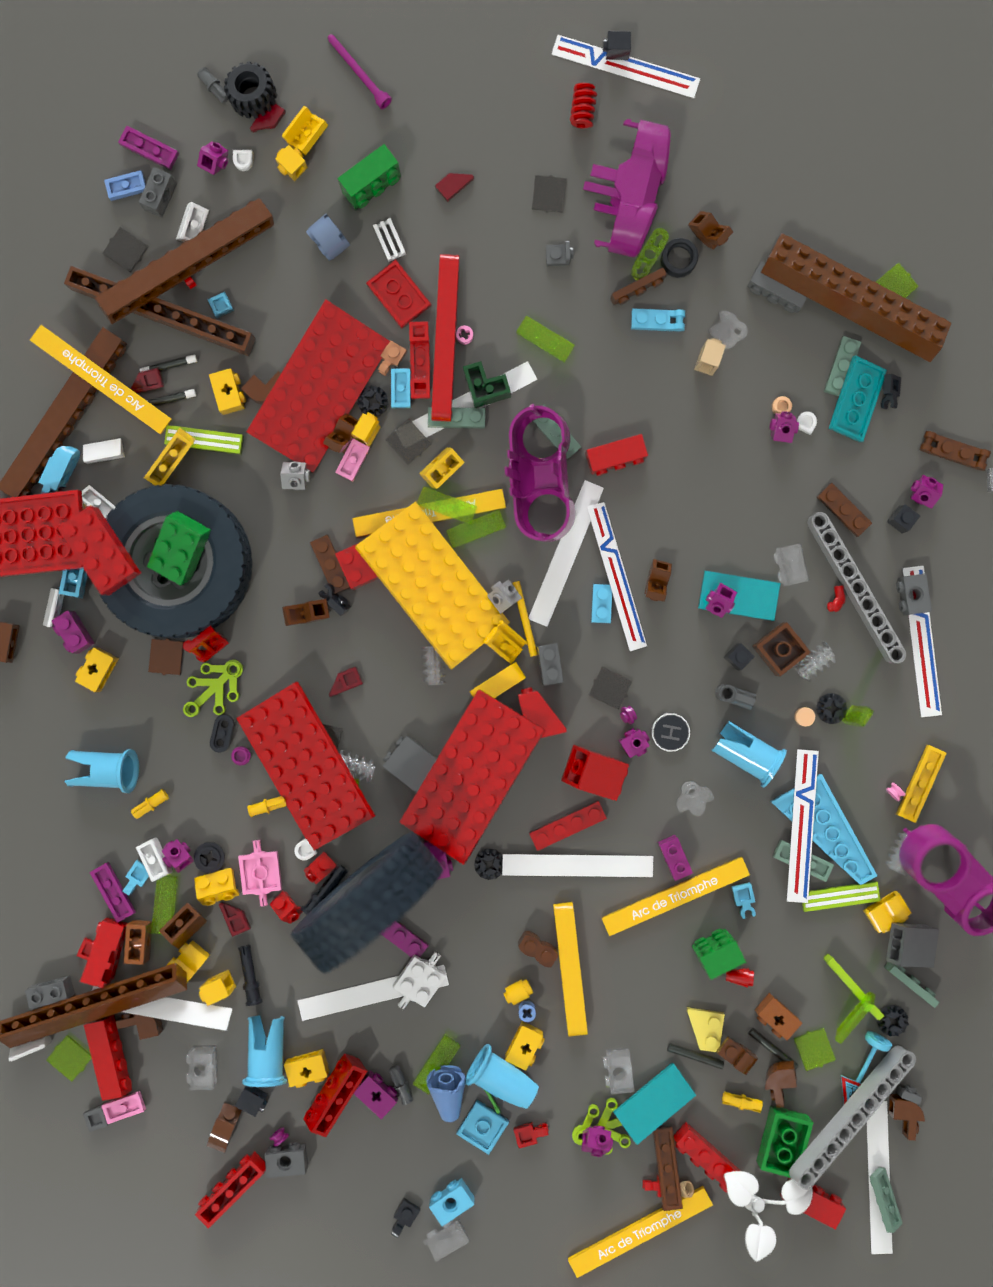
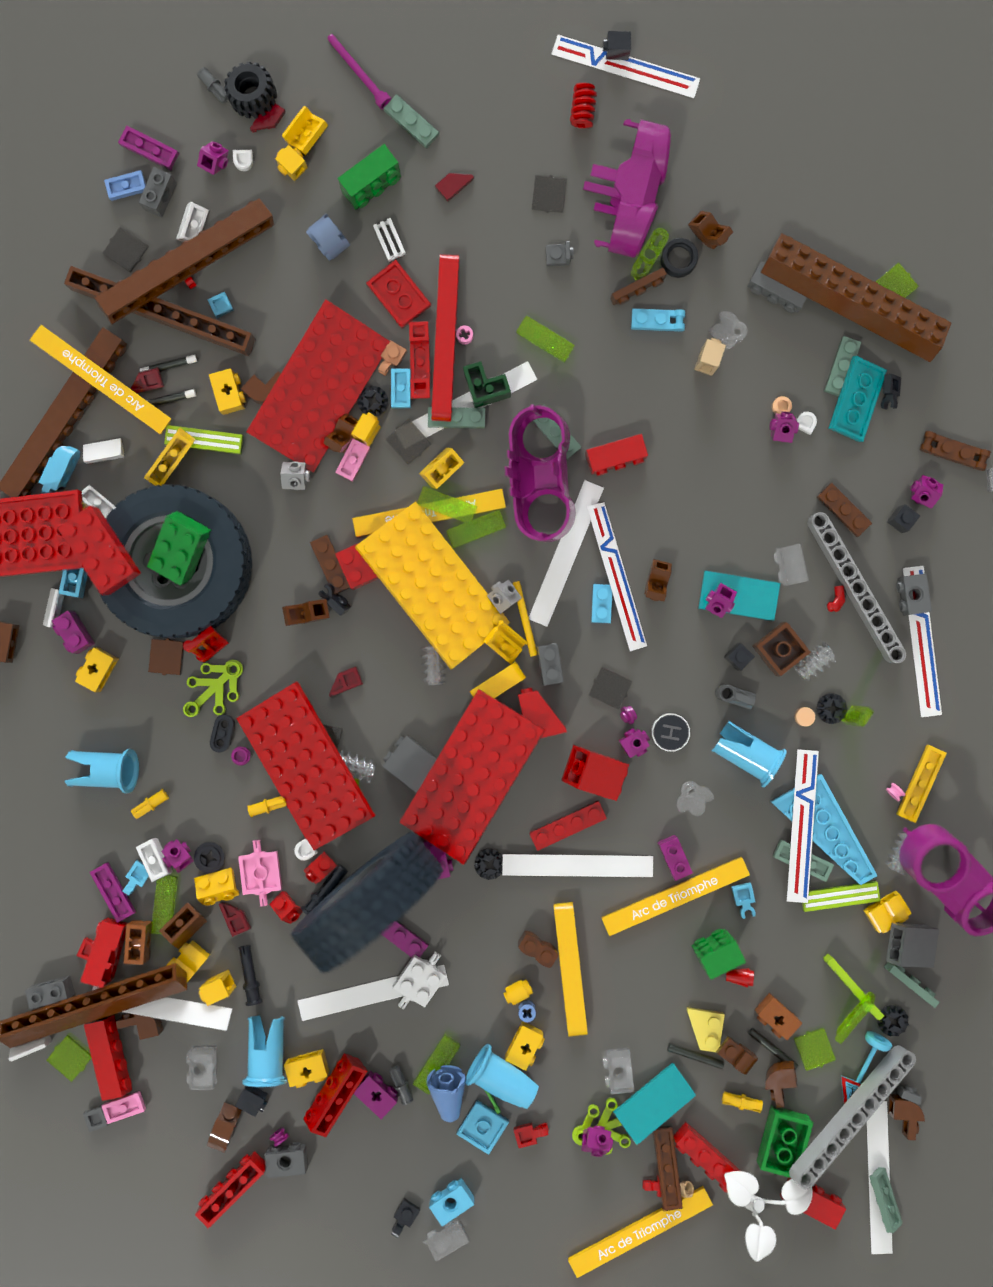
(411, 121): none -> sand green plate

